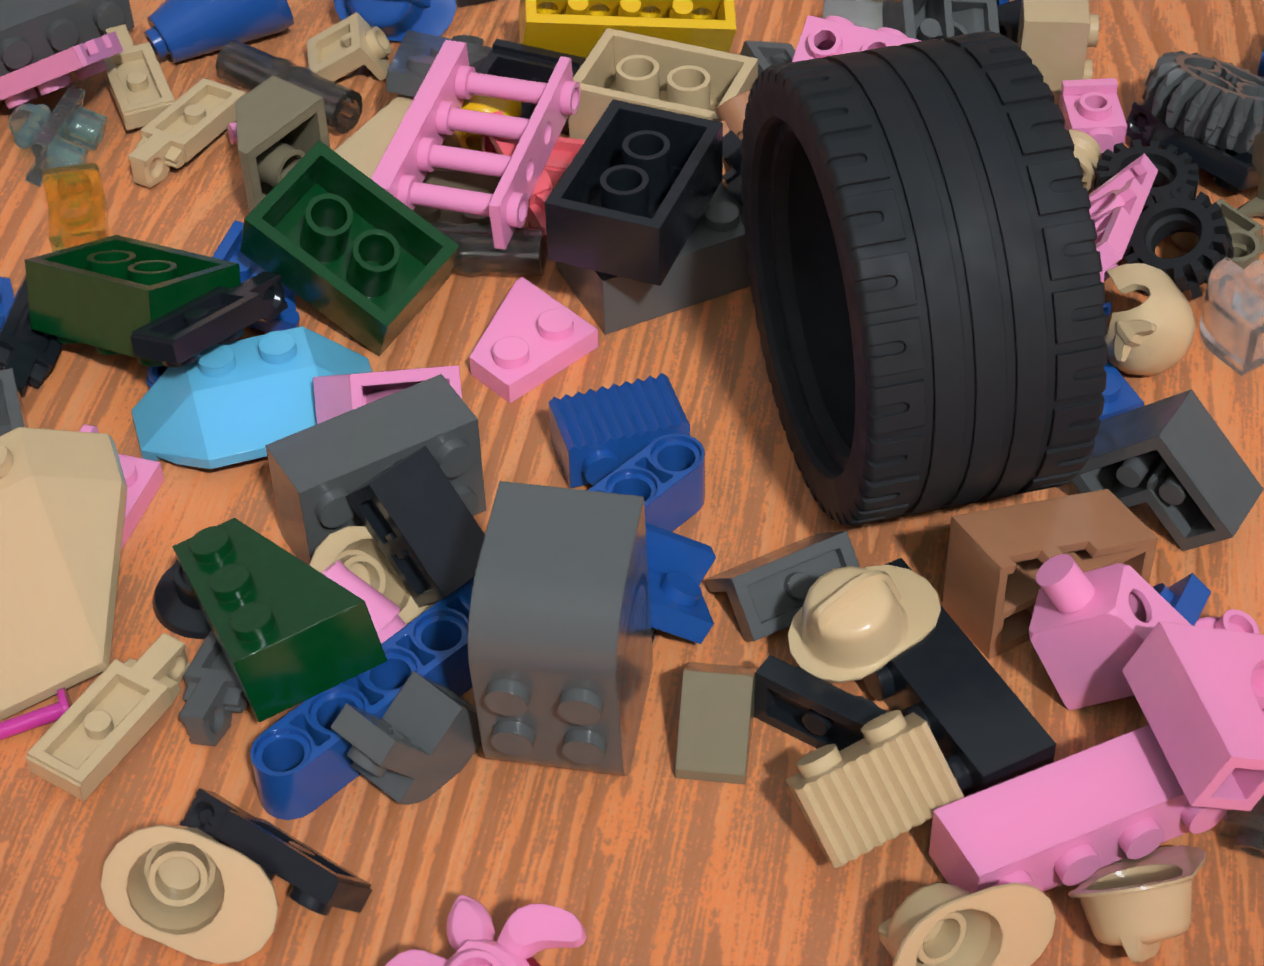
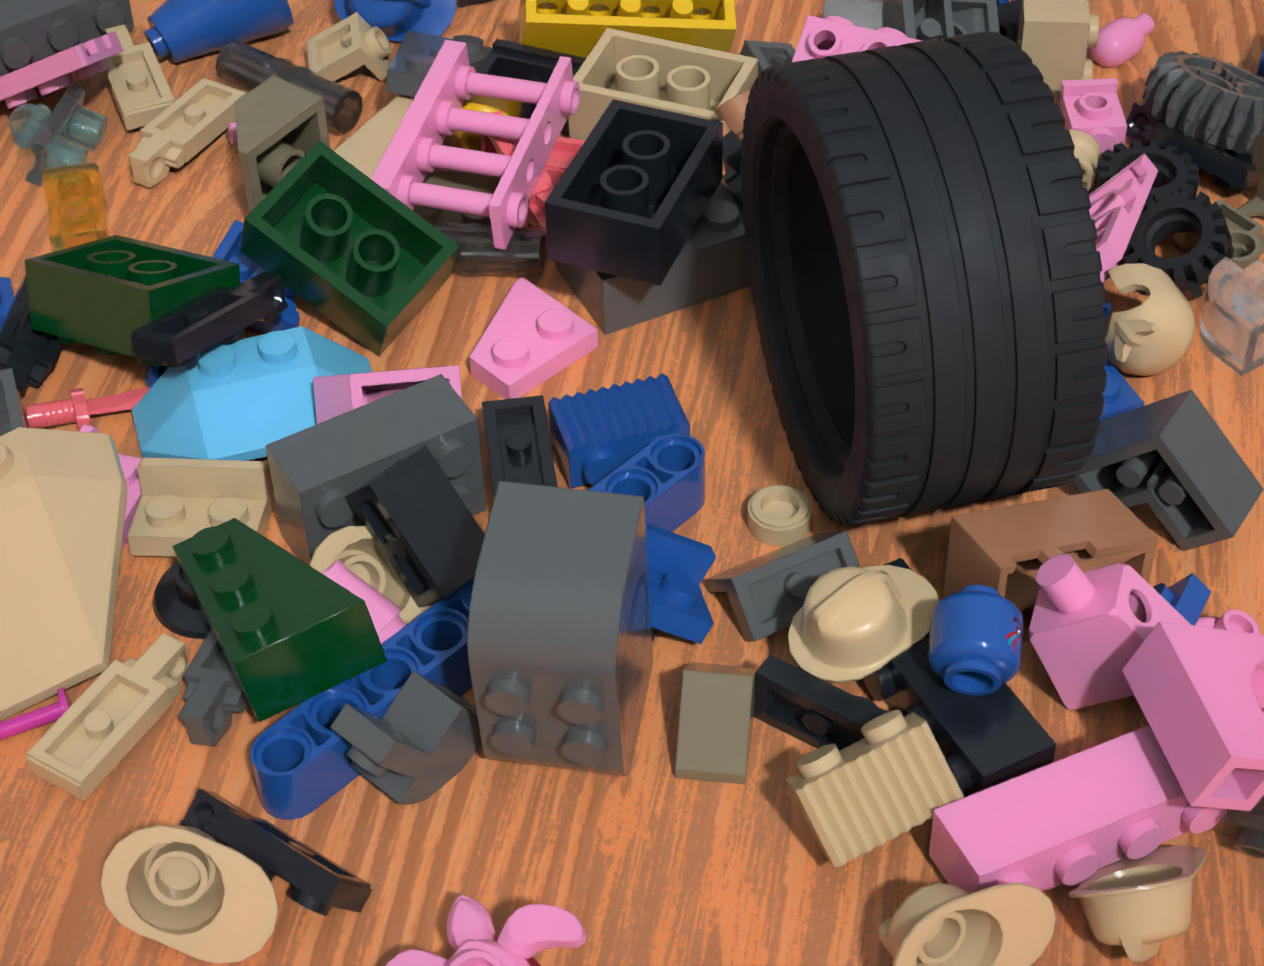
(78, 408): none -> coral piece
(195, 495): none -> tan bracket
(518, 442): none -> black plate
(779, 515): none -> tan tile
(975, 640): none -> blue head
(1121, 40): none -> bright pink cylinder

